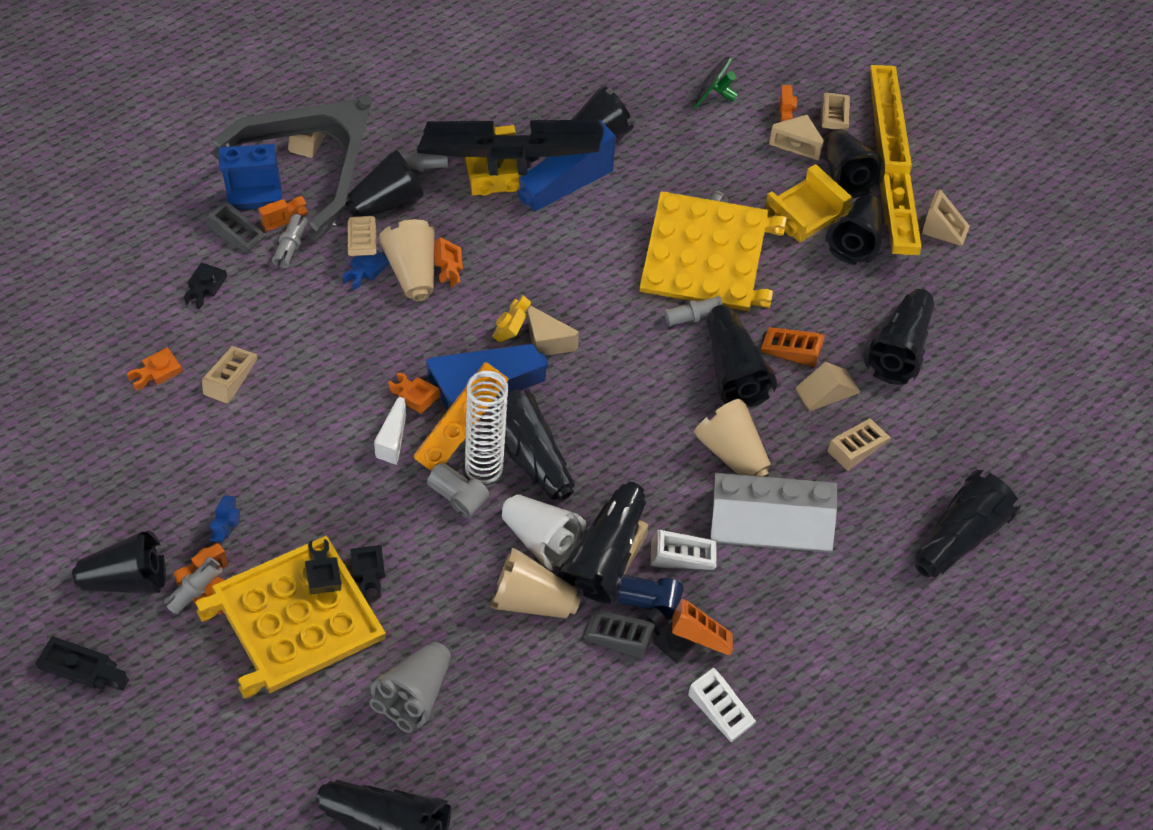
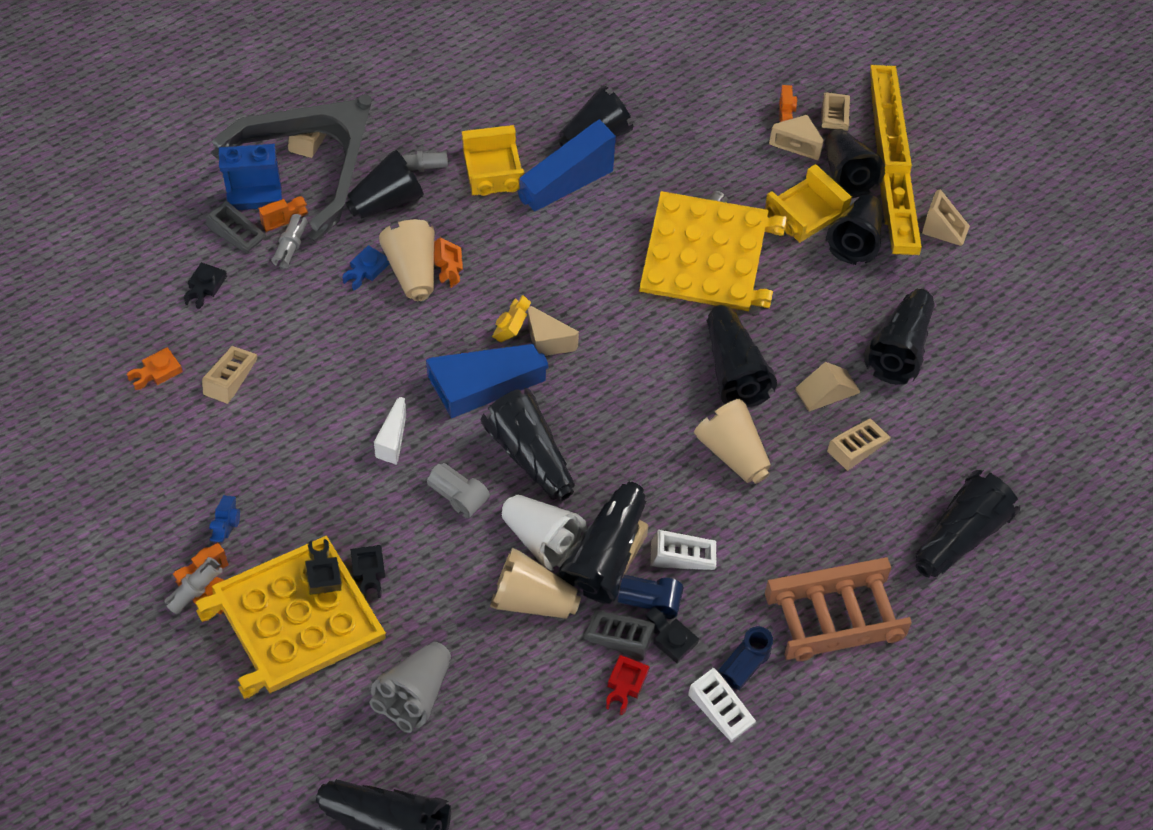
(81, 665): black hinge -> none
(124, 567): black cone -> none
(362, 236): tan slope -> none
(417, 394): orange plate -> none
(452, 426): light orange bracket -> none
(479, 140): black piece -> none
(502, 401): white piece -> none
(626, 680): none -> red plate
(691, 312): light grey pin -> none
(700, 628): orange slope -> none
(721, 86): green shield -> none
(746, 659): none -> dark blue piece
(773, 512): light grey slope -> none
(800, 355): orange slope -> none
(843, 581): none -> nougat fence

